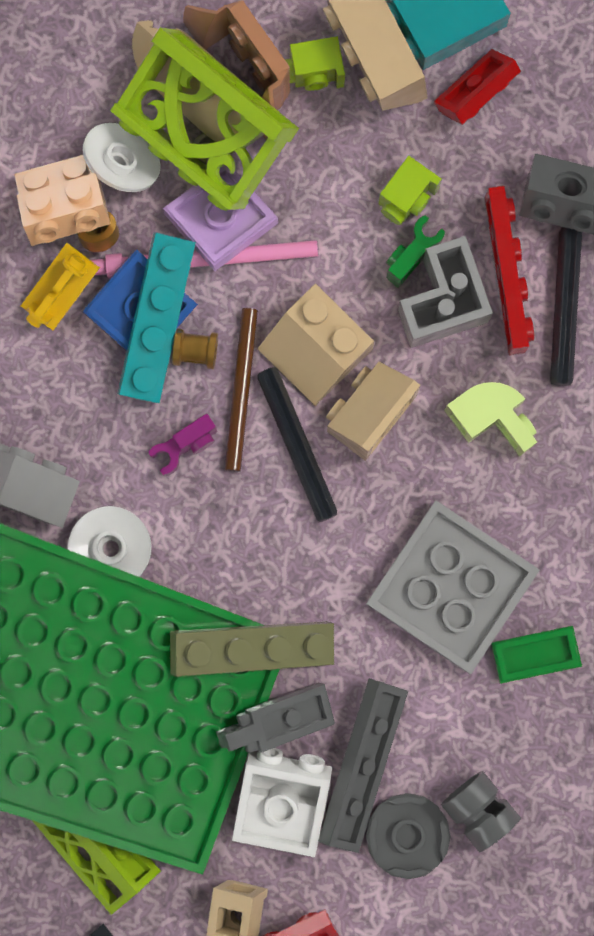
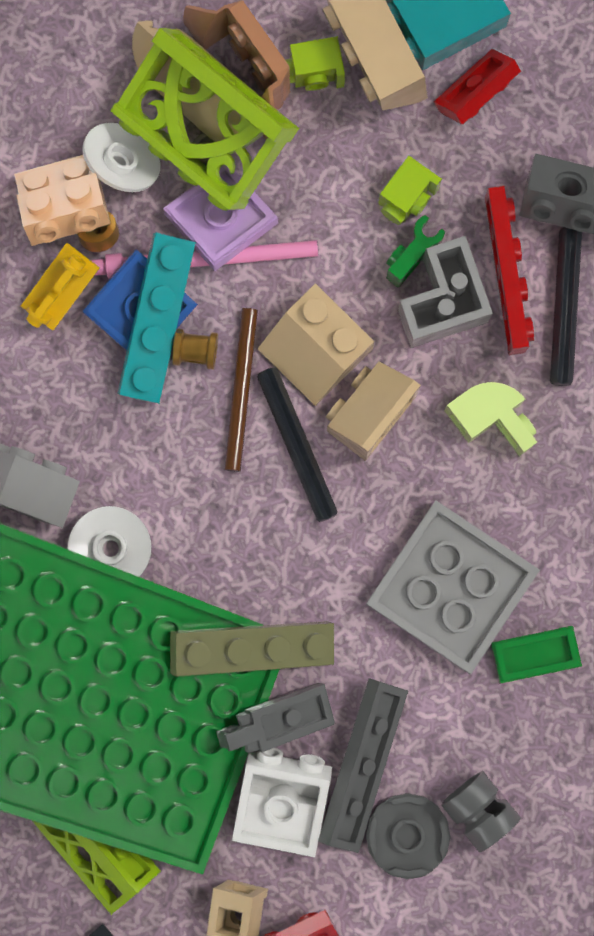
(193, 437): magenta plate -> none

